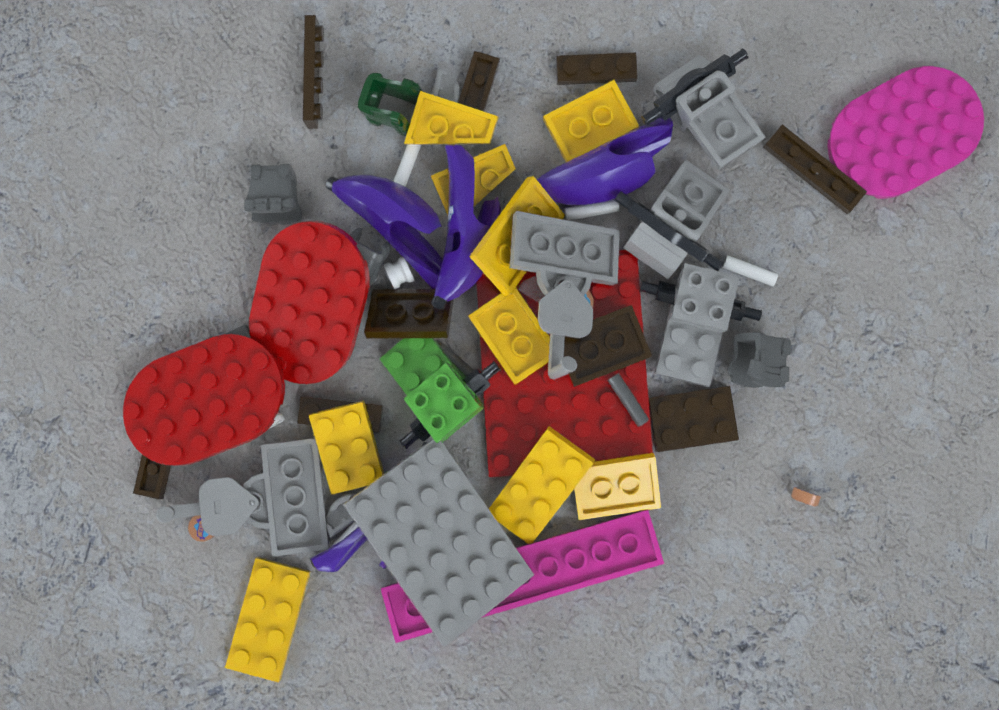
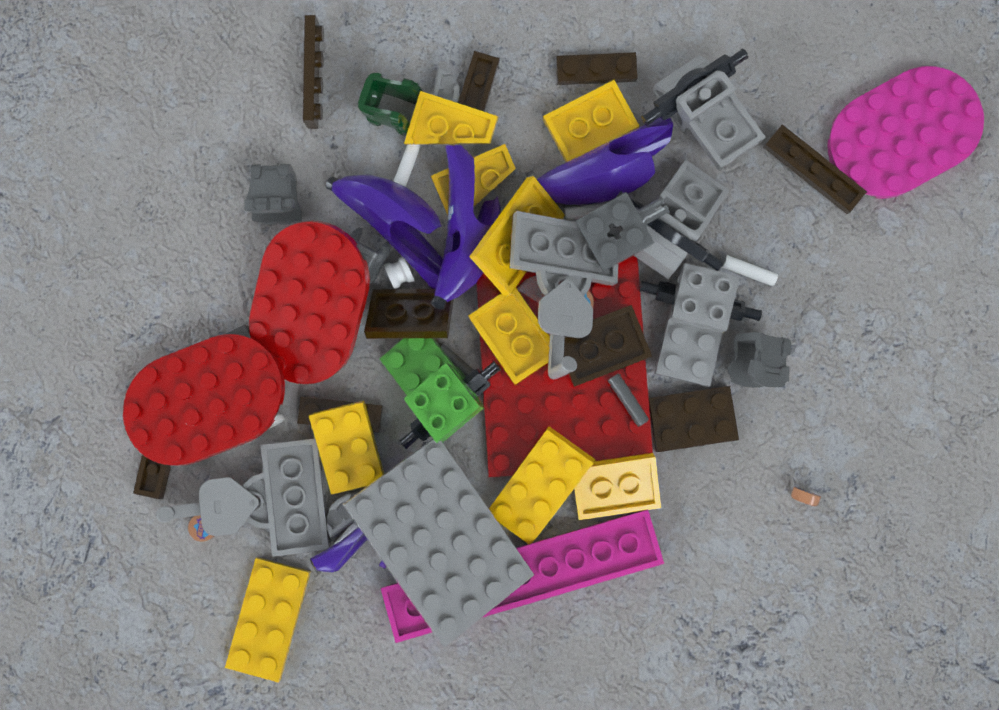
(620, 214): none -> dark grey brick

